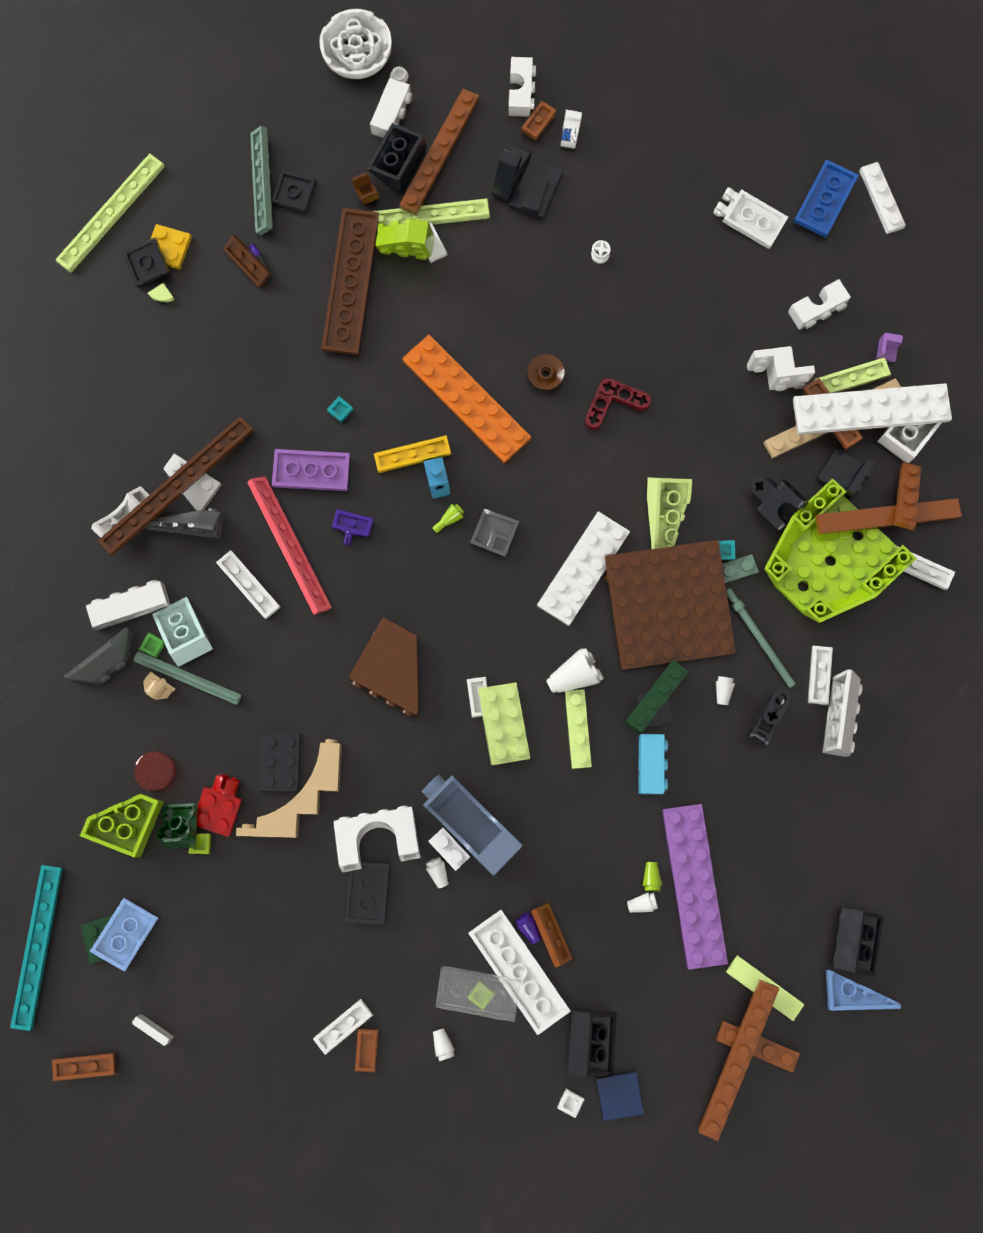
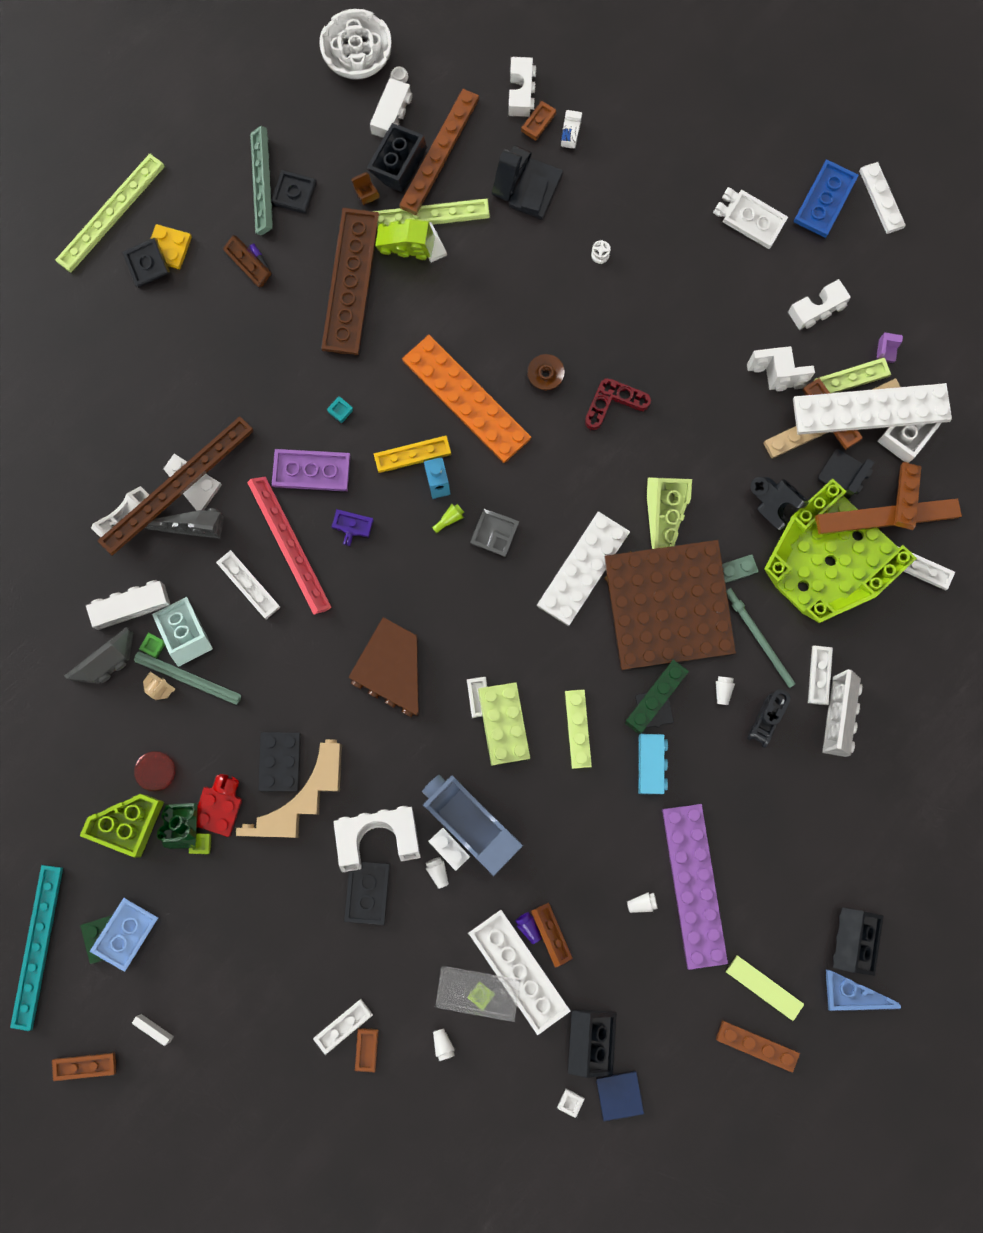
(161, 294): yellowish green tile -> none
(575, 673): white cone -> none
(652, 878): lime cone -> none
(727, 549): teal plate -> none
(738, 1059): dark orange plate -> none

